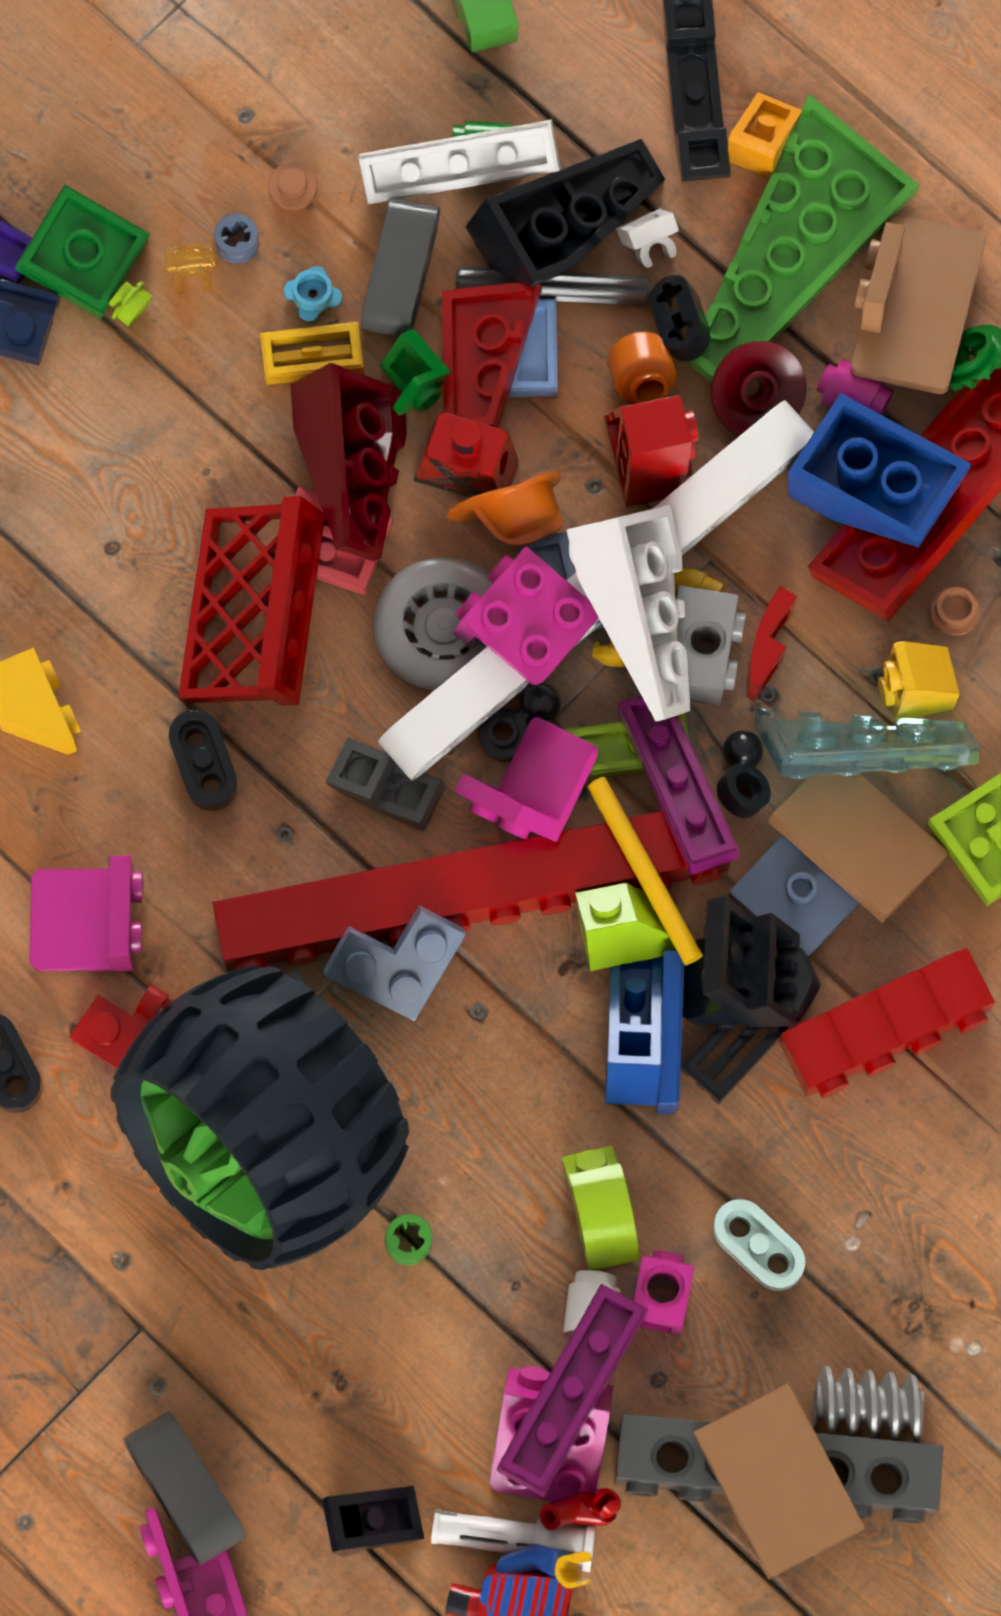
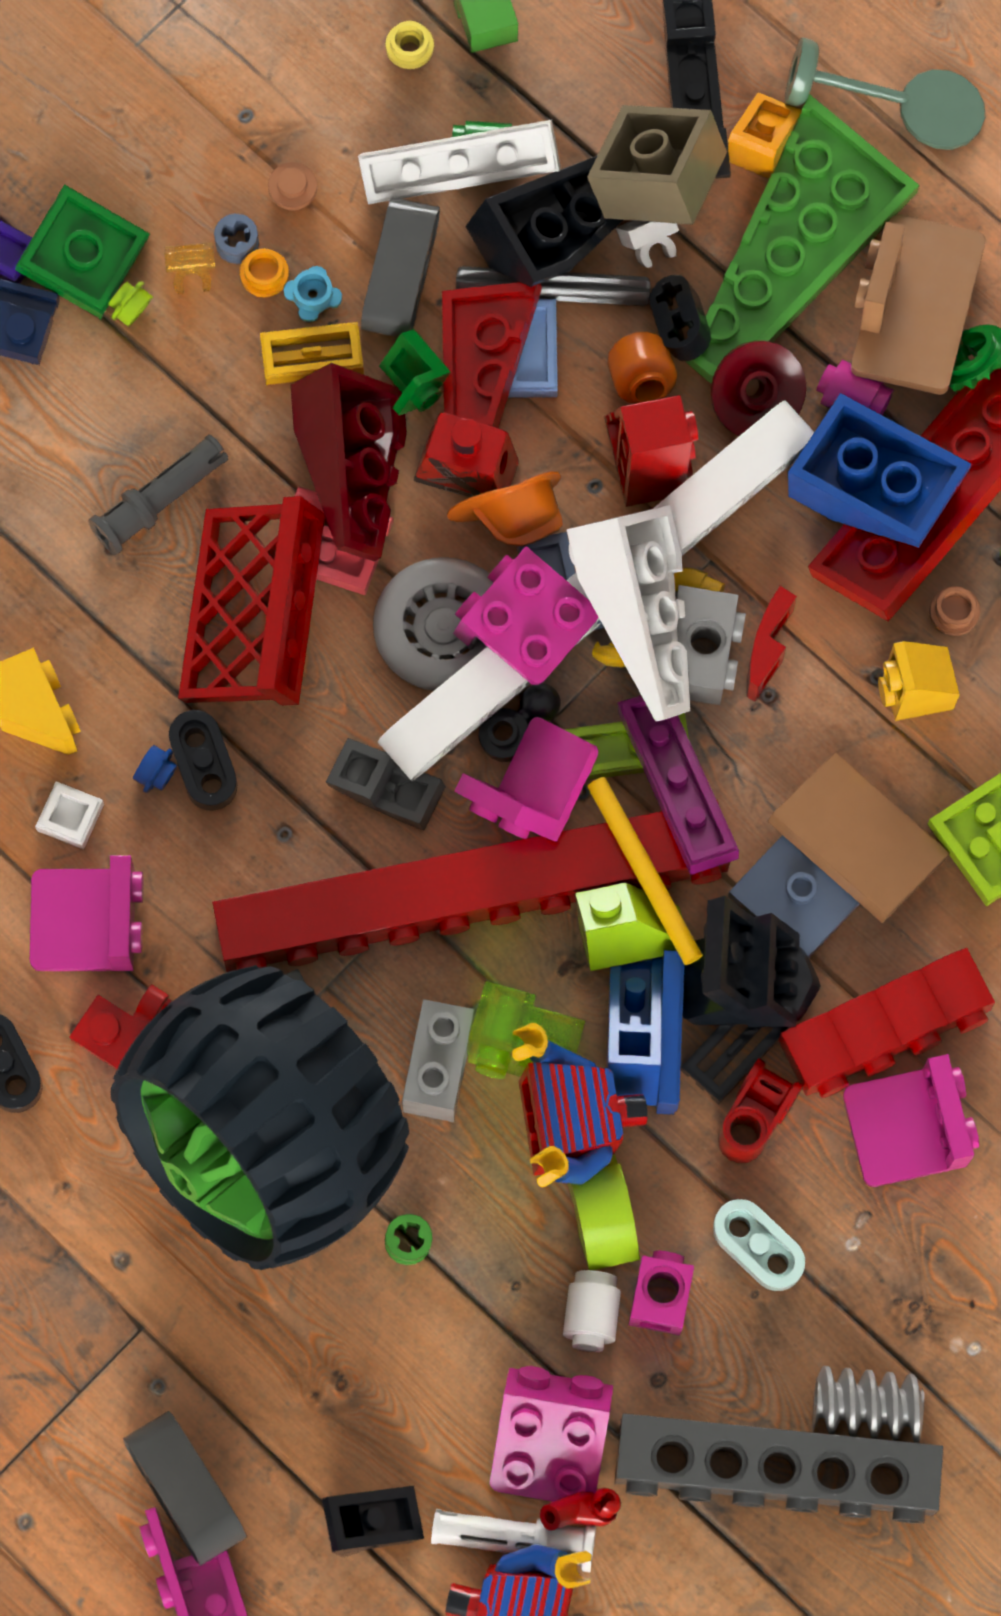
(69, 815): none -> white tile
(140, 507): none -> dark grey pin
(155, 769): none -> blue plate
(264, 272): none -> light orange plate
(398, 975): sand blue plate -> none
(409, 33): none -> light yellow plate
(438, 1061): none -> light grey brick
(501, 1012): none -> clear neon green brick
(570, 1110): none -> torso
(572, 1390): magenta tile -> none
(657, 164): none -> dark tan brick
(743, 787): black plate -> none
(761, 1105): none -> red piece
(778, 1481): medium nougat tile -> none
(863, 744): clear light blue wing -> none
(911, 1124): none -> dark pink bracket
(935, 105): none -> sand green piece

